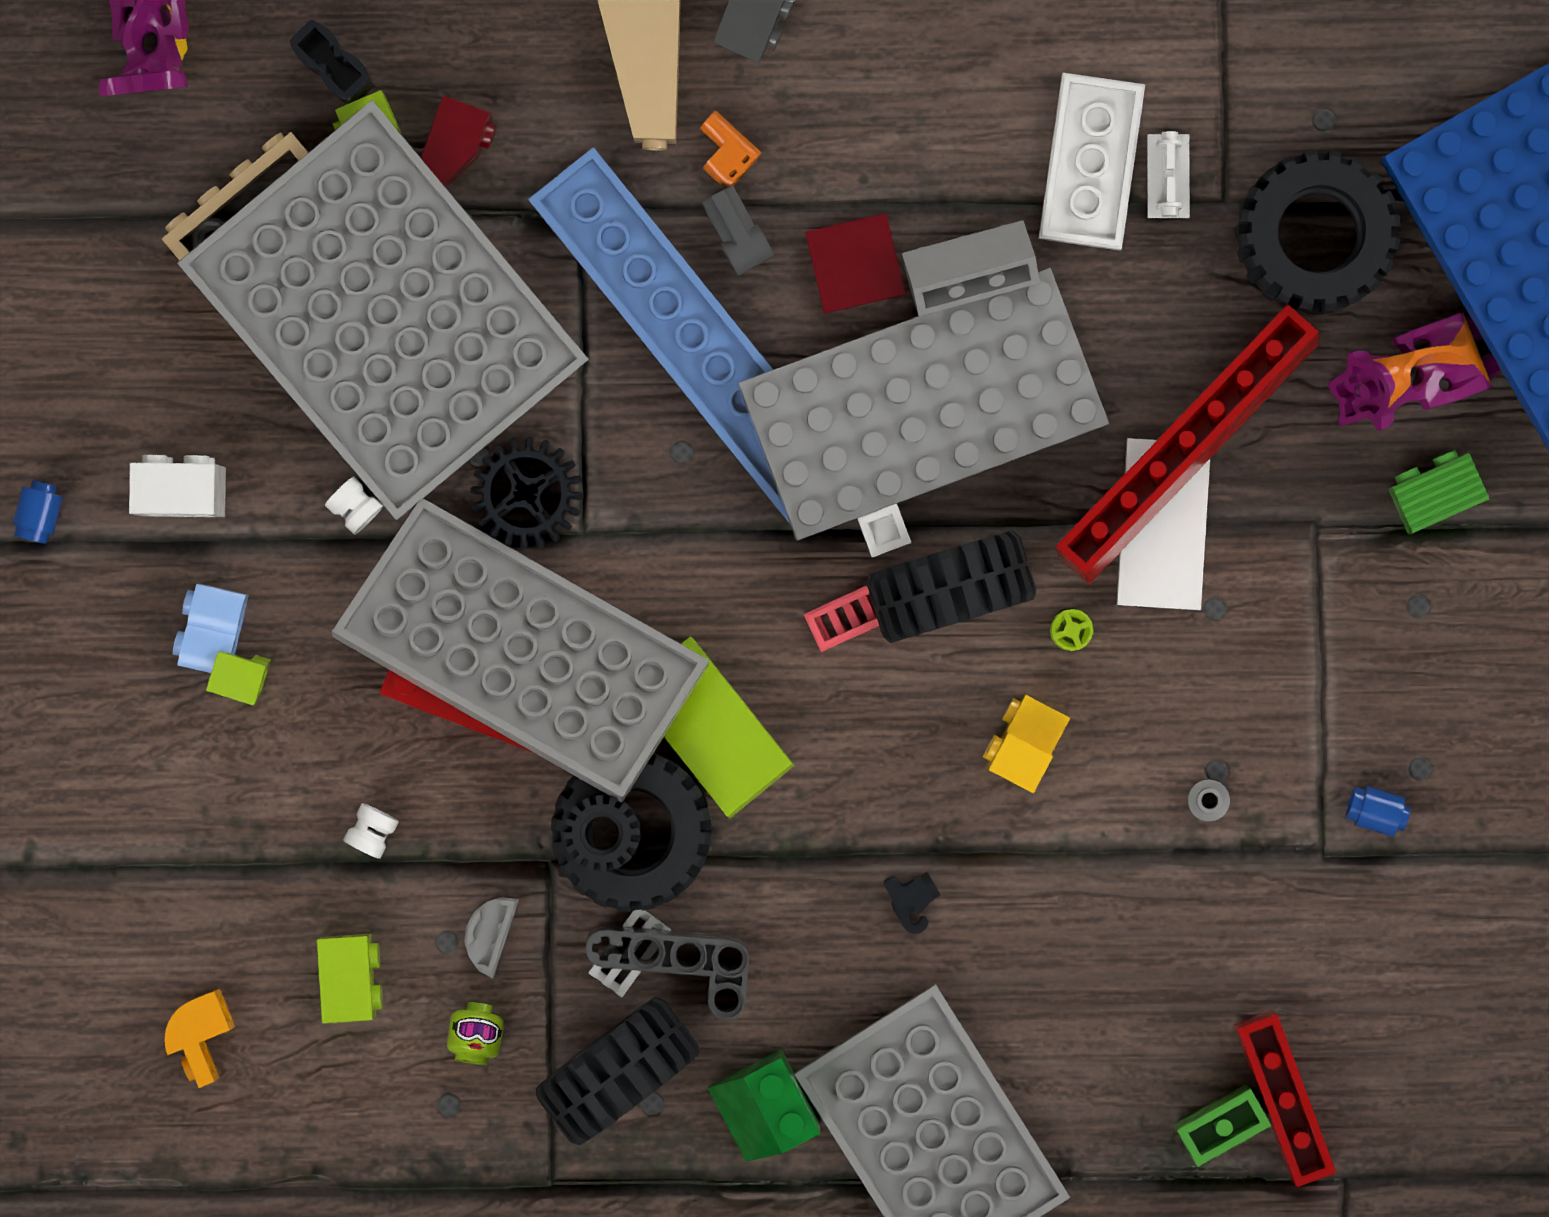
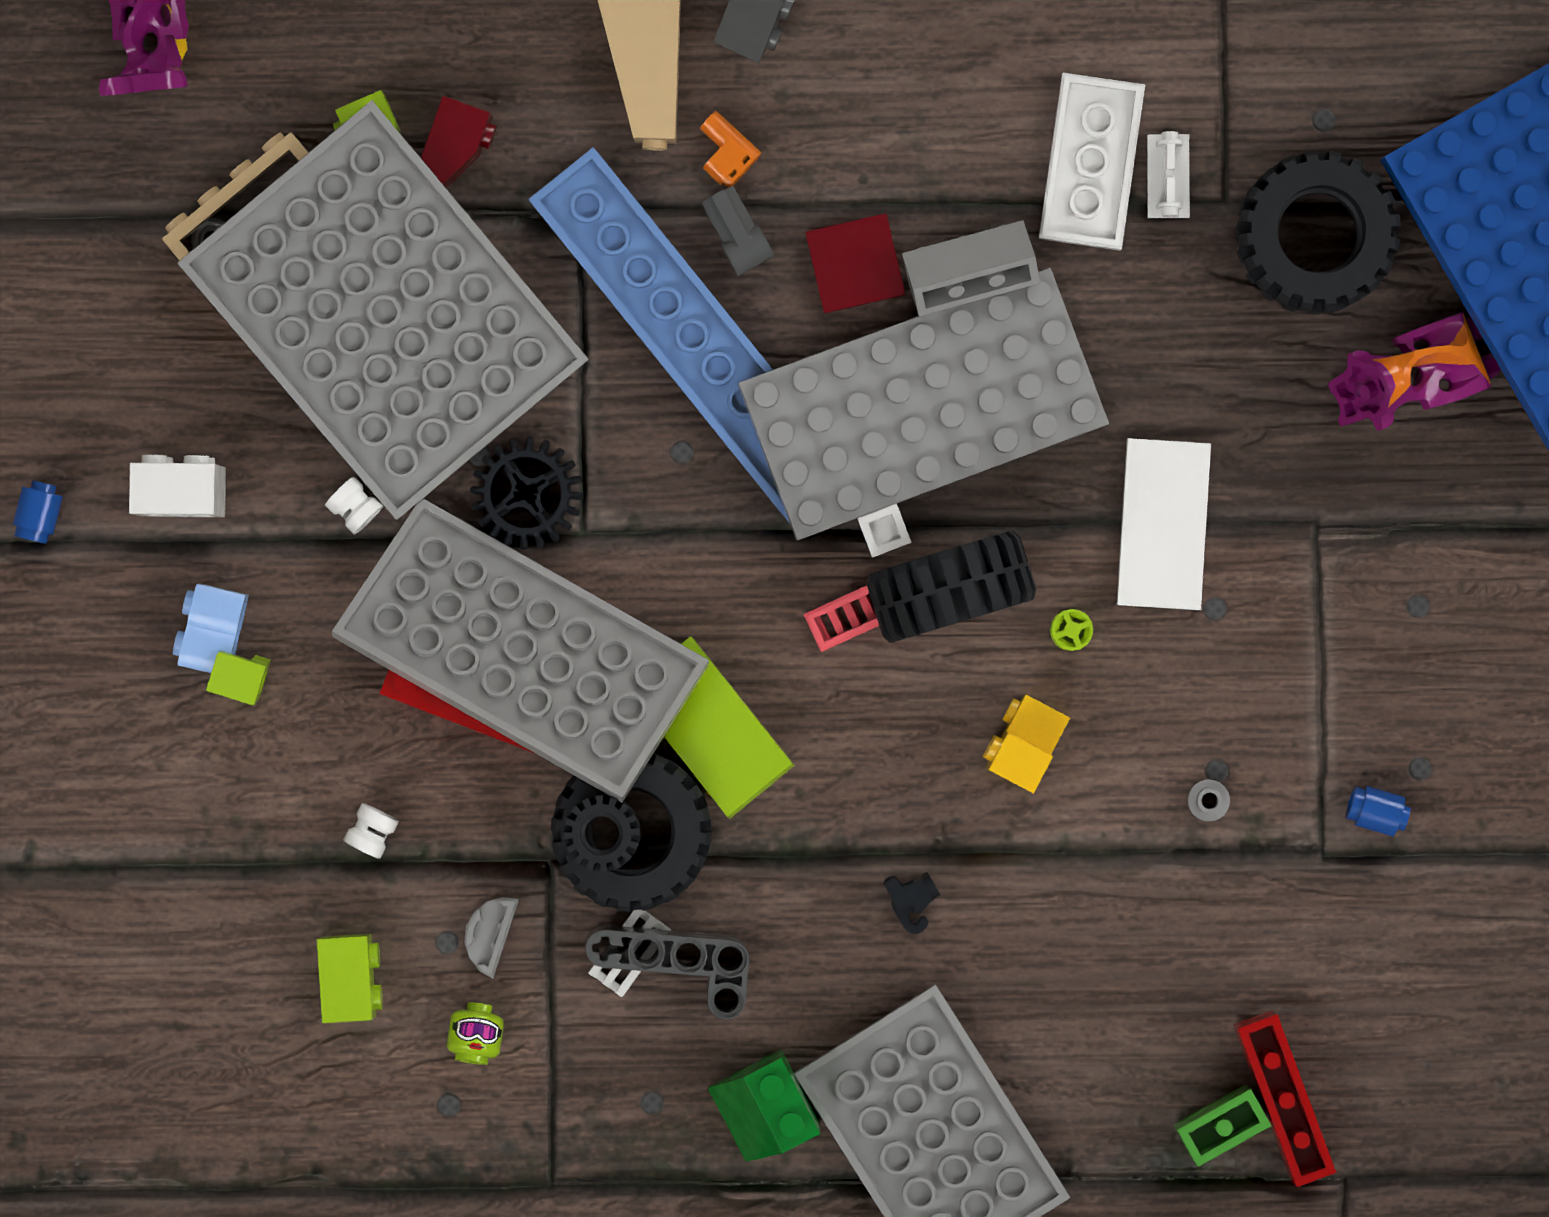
(190, 1027): light orange brick -> none
(325, 57): black brick -> none
(617, 1071): black tyre -> none
(1188, 444): red brick -> none
(1437, 492): bright green brick -> none

